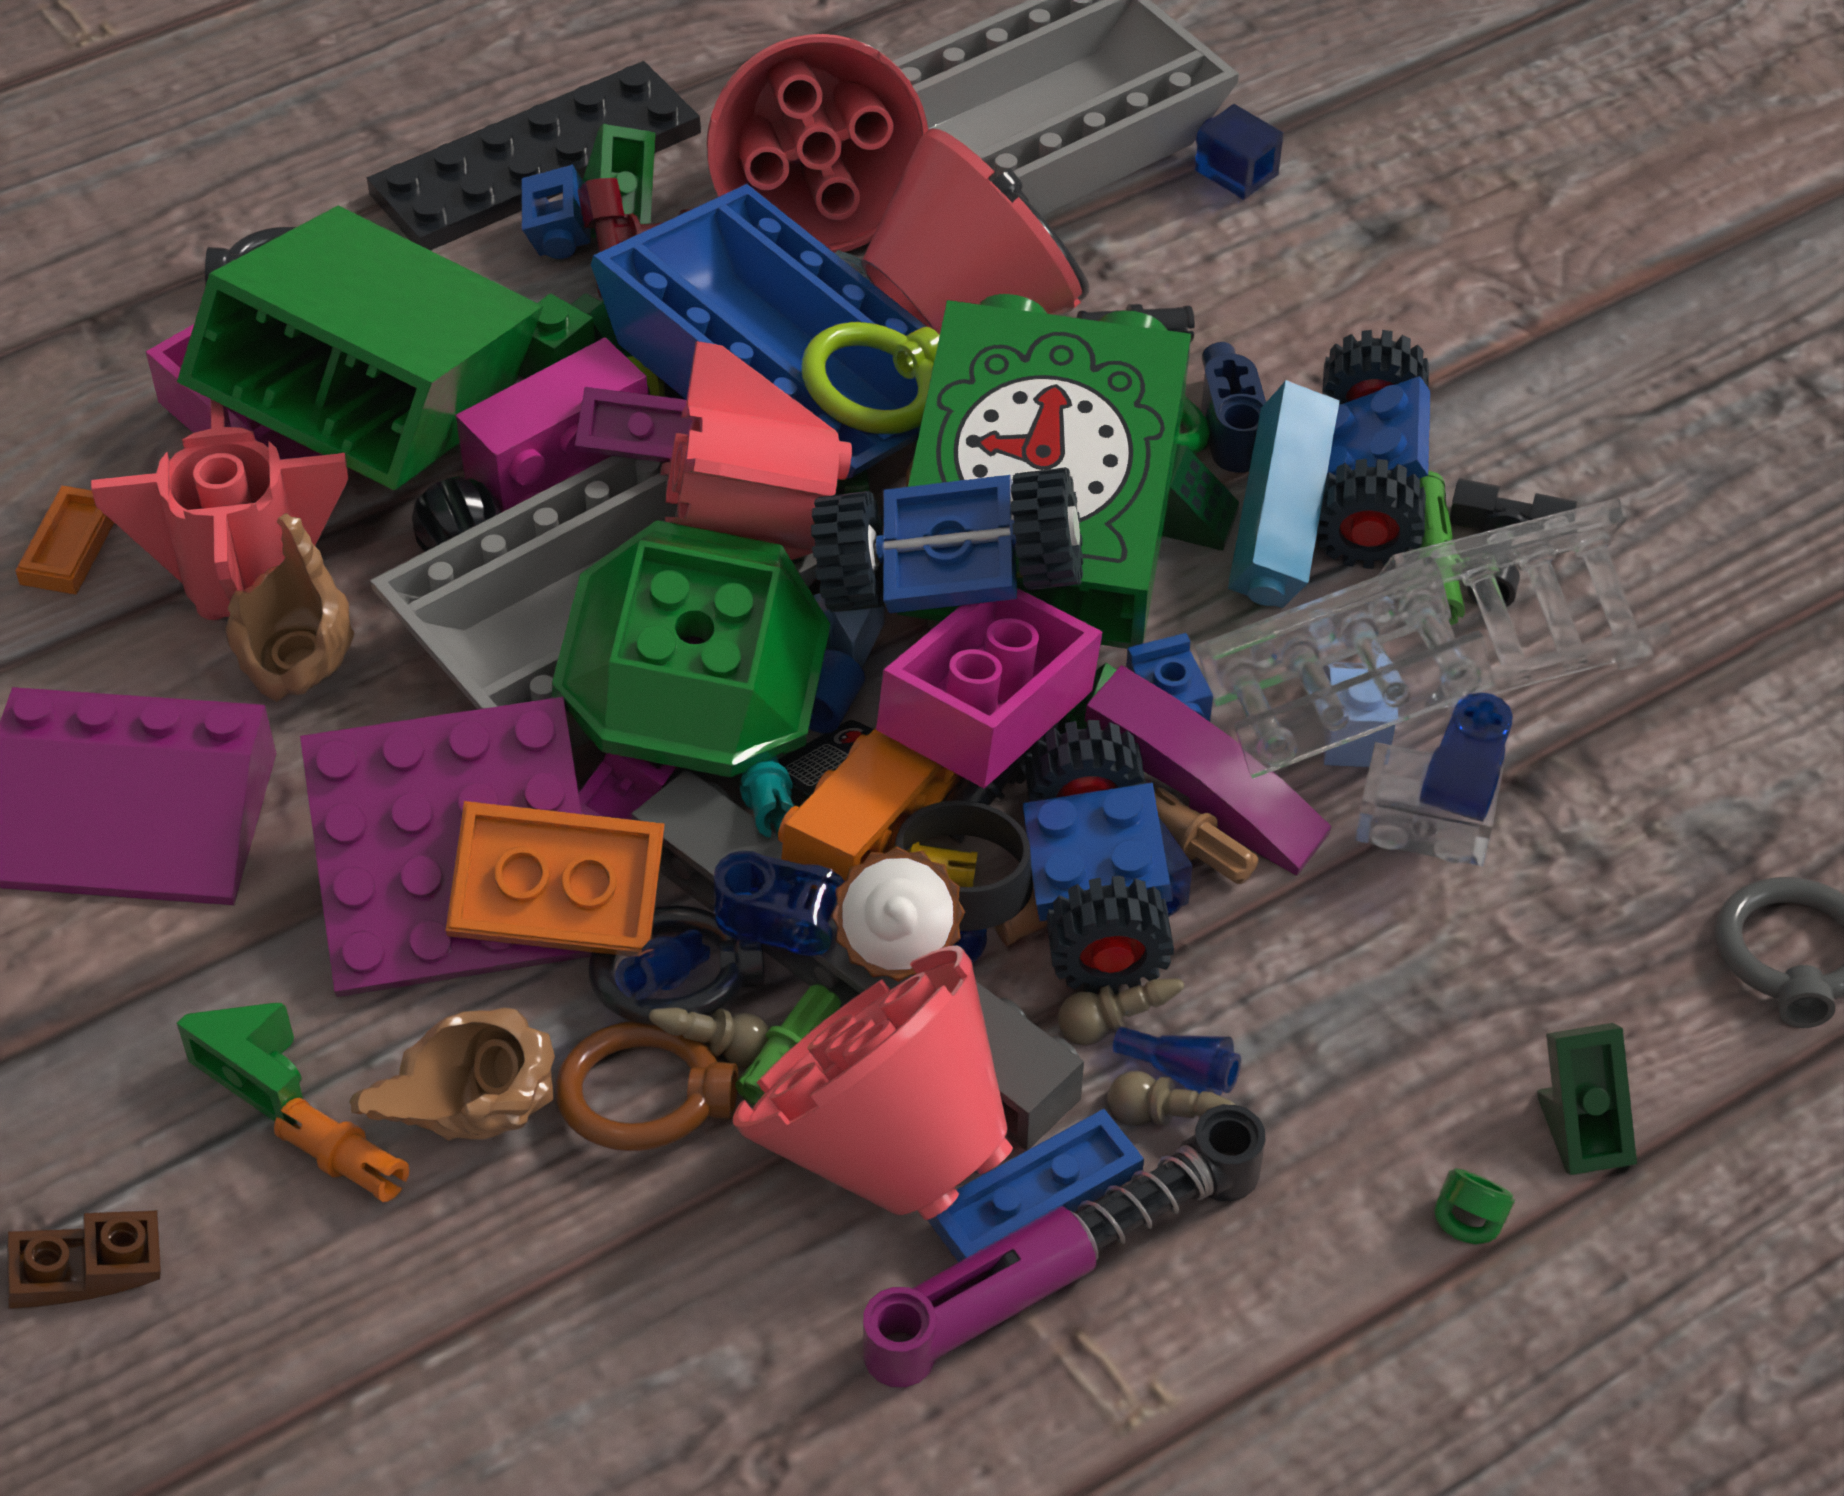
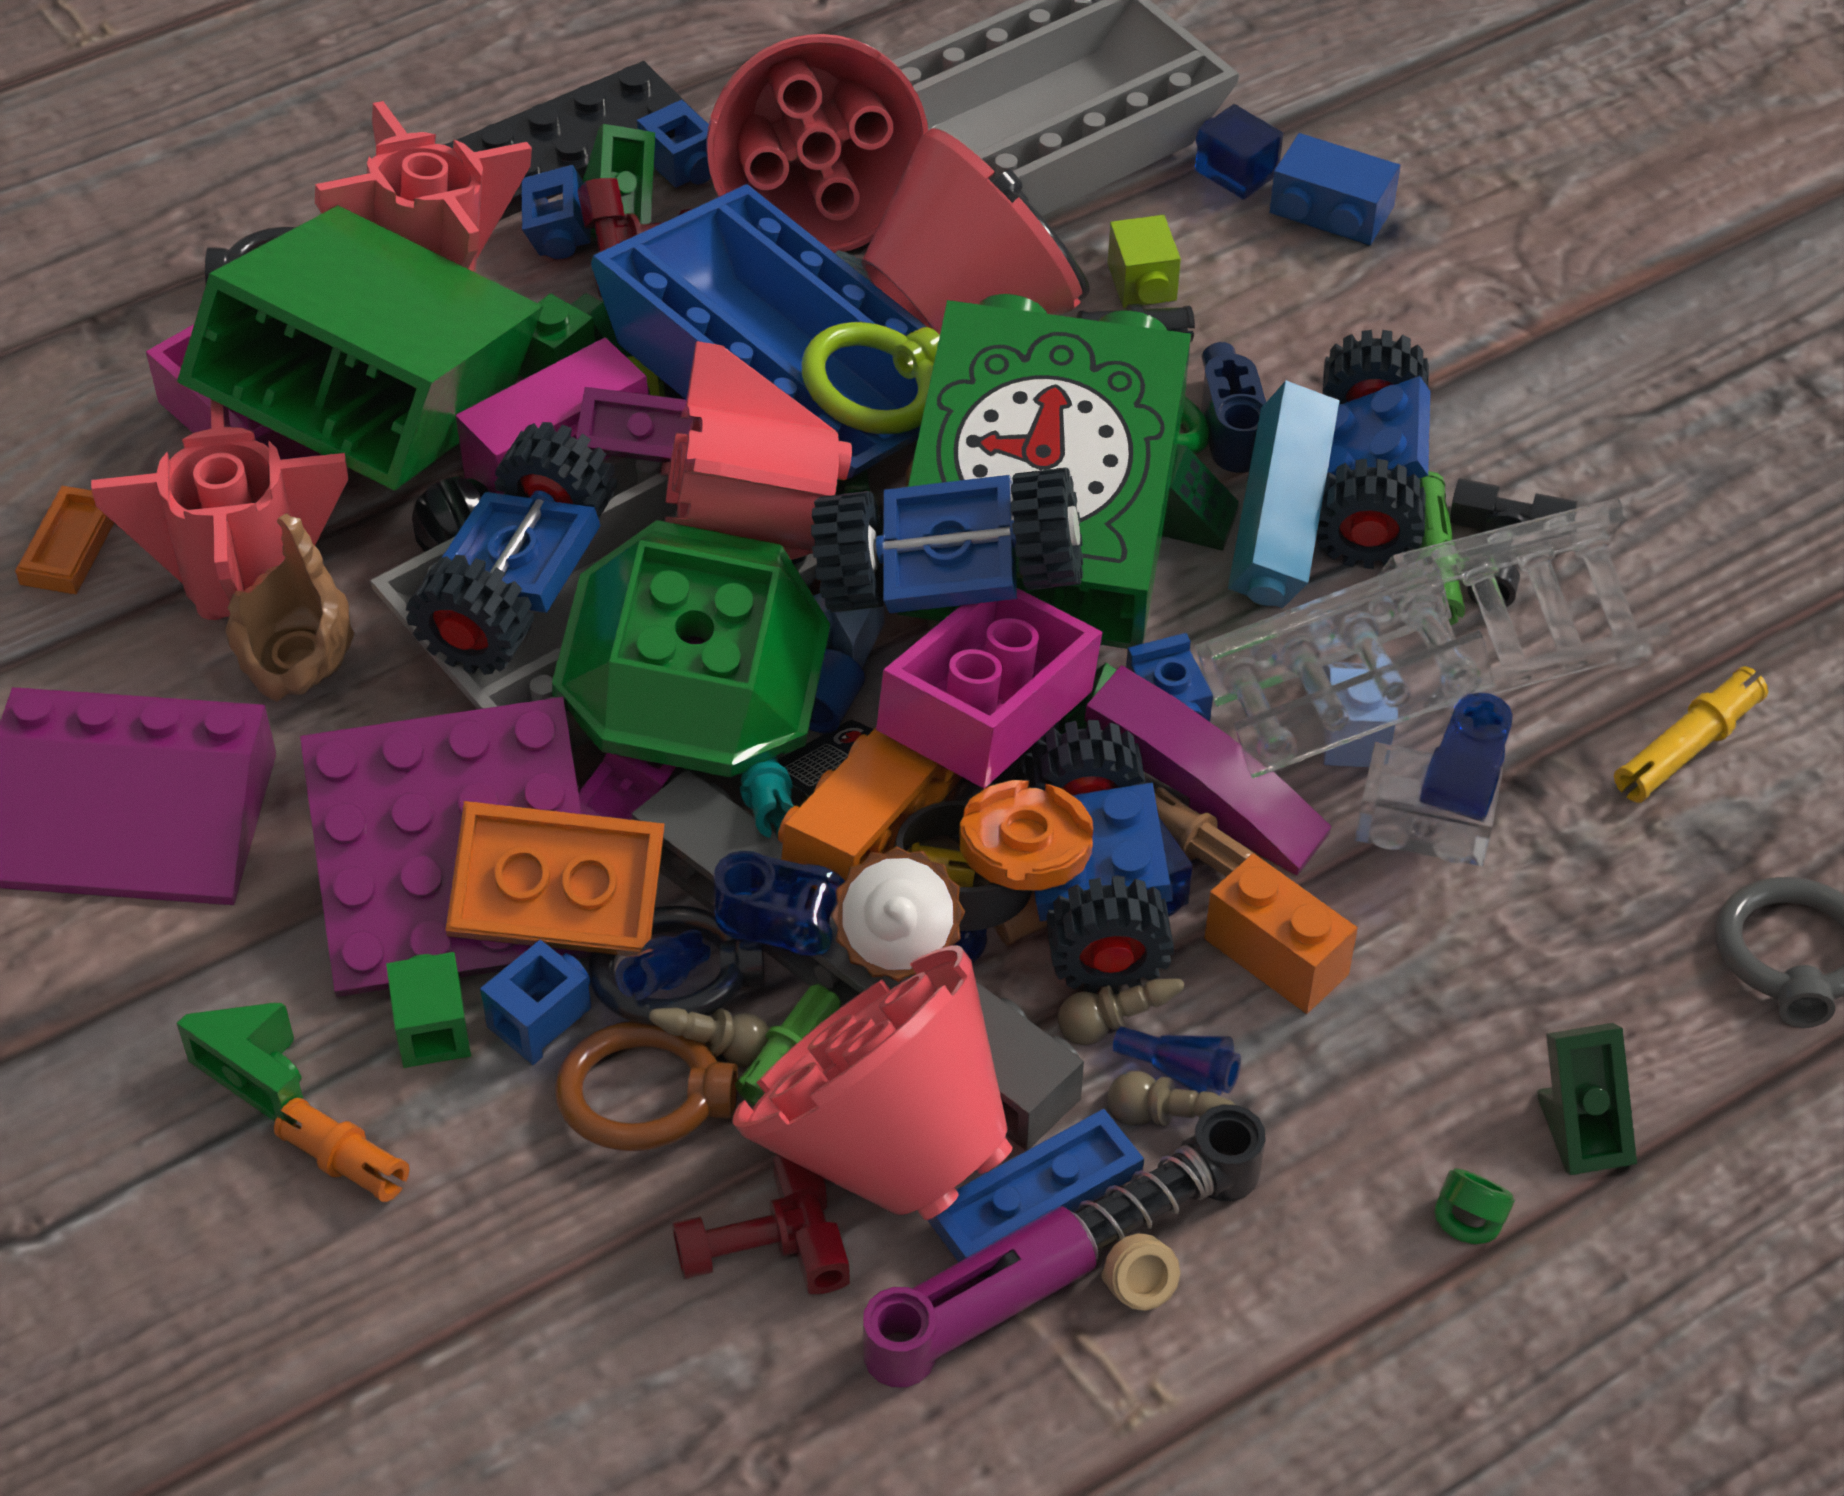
(82, 1264): reddish brown slope -> none
(428, 1009): none -> green brick
(429, 190): none -> coral brick
(467, 1077): medium nougat hair -> none
(513, 549): none -> plate
(536, 999): none -> blue brick
(685, 155): none -> blue brick
(794, 1224): none -> dark red bar
(1026, 835): none -> orange tile
(1141, 1272): none -> tan tile
(1143, 260): none -> lime brick
(1280, 933): none -> orange brick
(1334, 188): none -> blue brick
(1708, 720): none -> yellow pin

